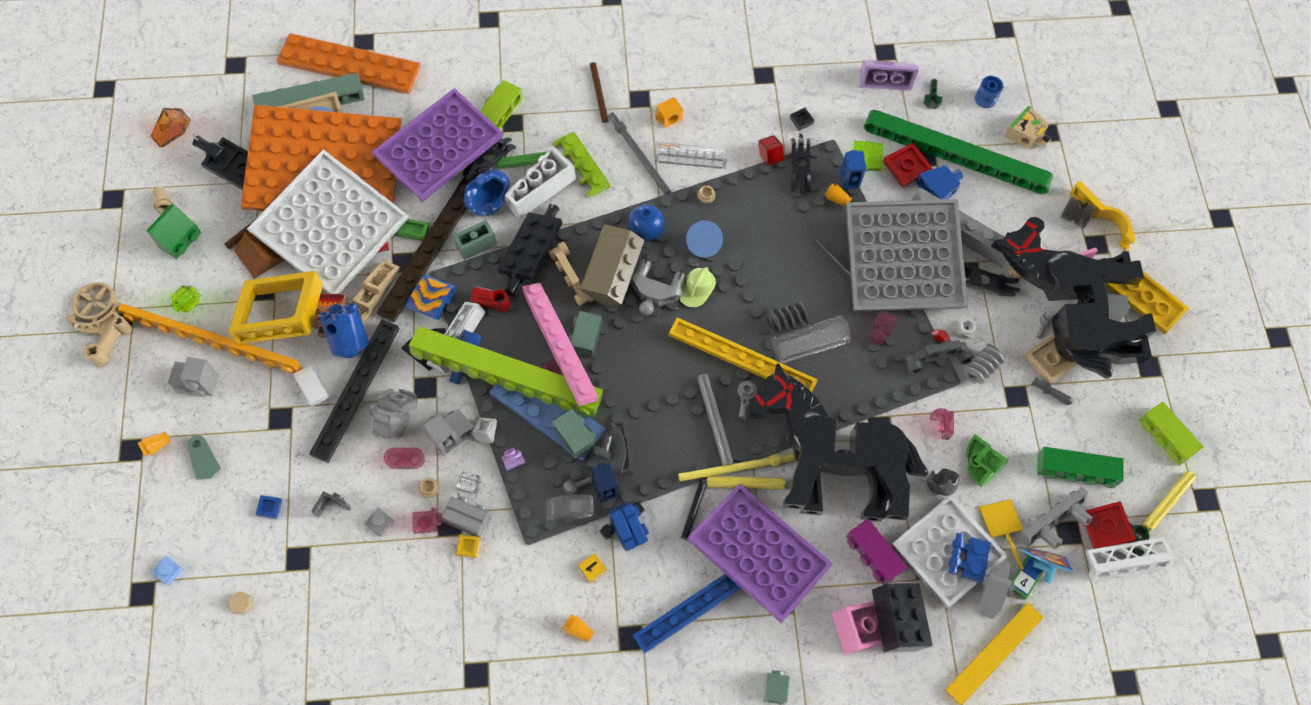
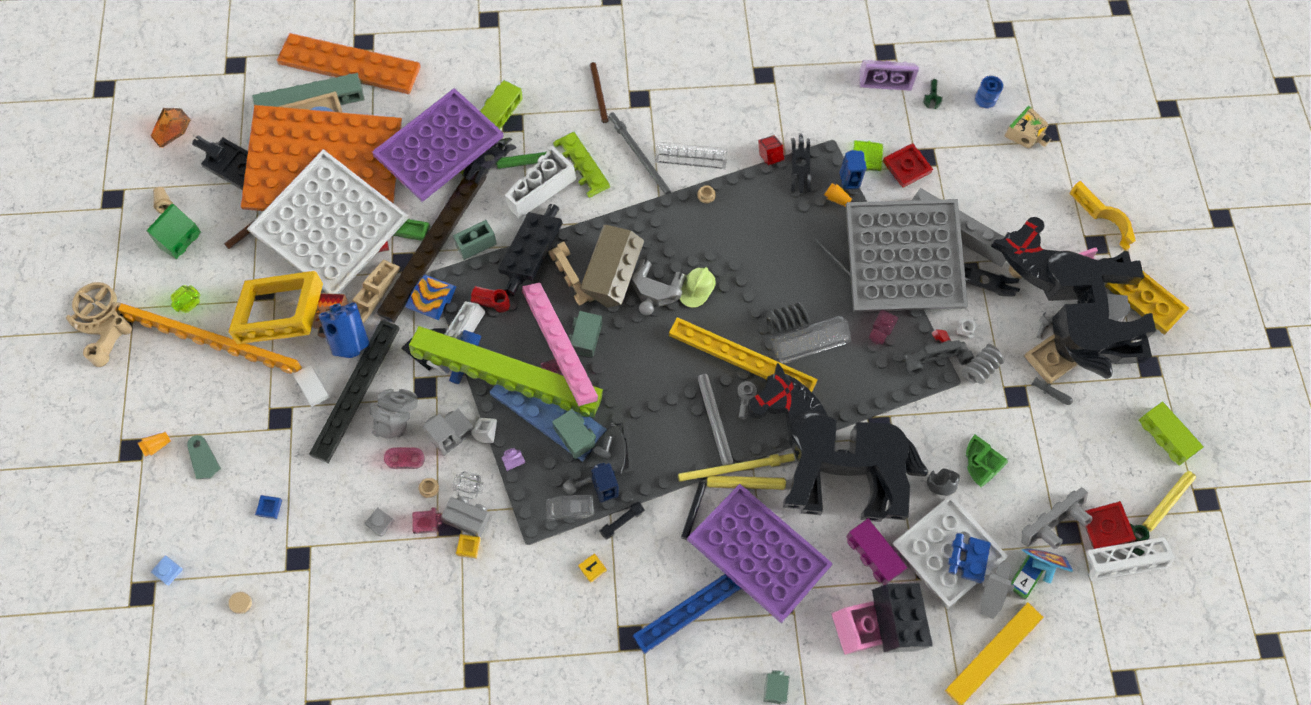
(193, 376): light grey brick -> none
(256, 255): dark orange slope -> none
(324, 498): dark grey bracket -> none
(486, 192): blue hair -> none
(578, 628): light orange cone -> none
(628, 526): blue brick -> none
(646, 222): blue cylinder -> none
(669, 112): light orange brick -> none
(704, 239): medium blue piece -> none
(802, 119): black plate -> none
(940, 182): blue torso -> none
(946, 422): clear pink bracket -> none
(959, 152): green beam -> none
(1002, 520): yellow piece -> none
(1077, 212): clear smoke wheel -> none
(1080, 466): green brick -> none

